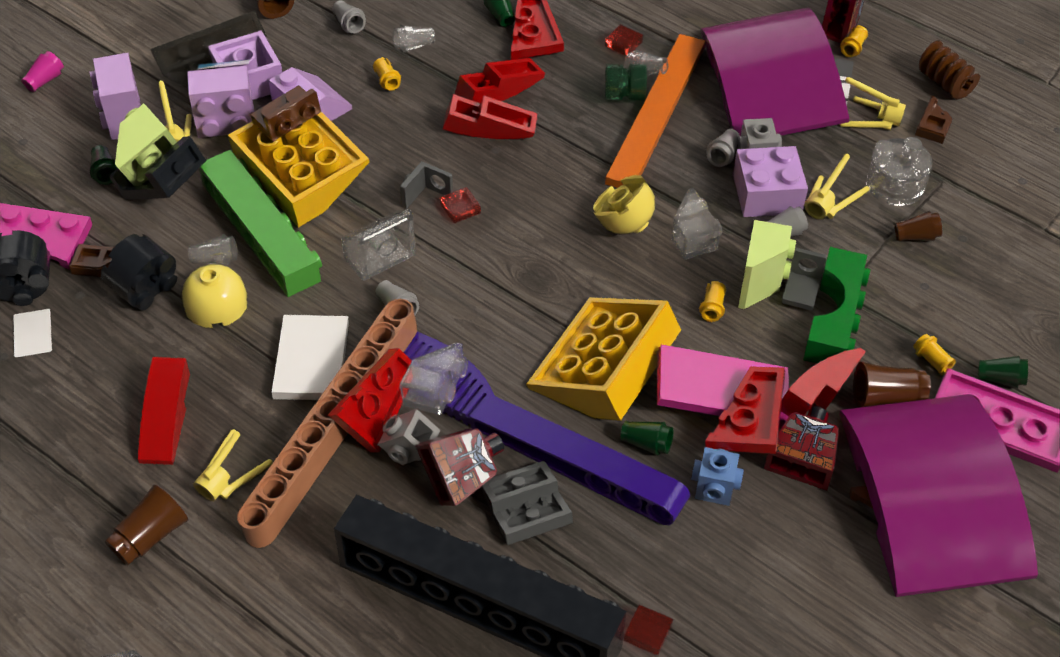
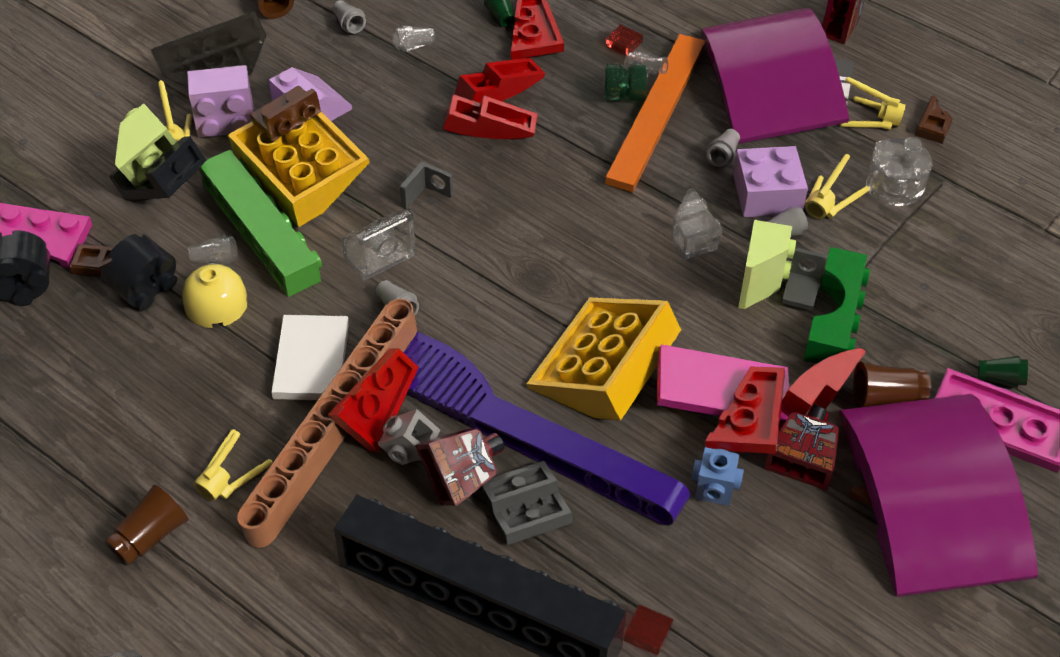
(32, 333): white sticker -> none
(43, 70): dark pink cone -> none
(101, 165): dark green cone -> none
(116, 90): lavender brick -> none
(163, 410): red slope -> none
(221, 64): sticker -> none
(262, 63): lavender slope -> none
(389, 78): yellow pin -> none
(433, 379): clear slope -> none
(460, 205): clear red tile -> none
(627, 207): light yellow cylinder -> none
(649, 436): dark green cone -> none
(712, 306): yellow pin -> none
(758, 134): light grey brick -> none
(852, 45): yellow pin -> none
(921, 227): reddish brown cone -> none
(933, 353): yellow pin -> none
(948, 70): reddish brown piece -> none

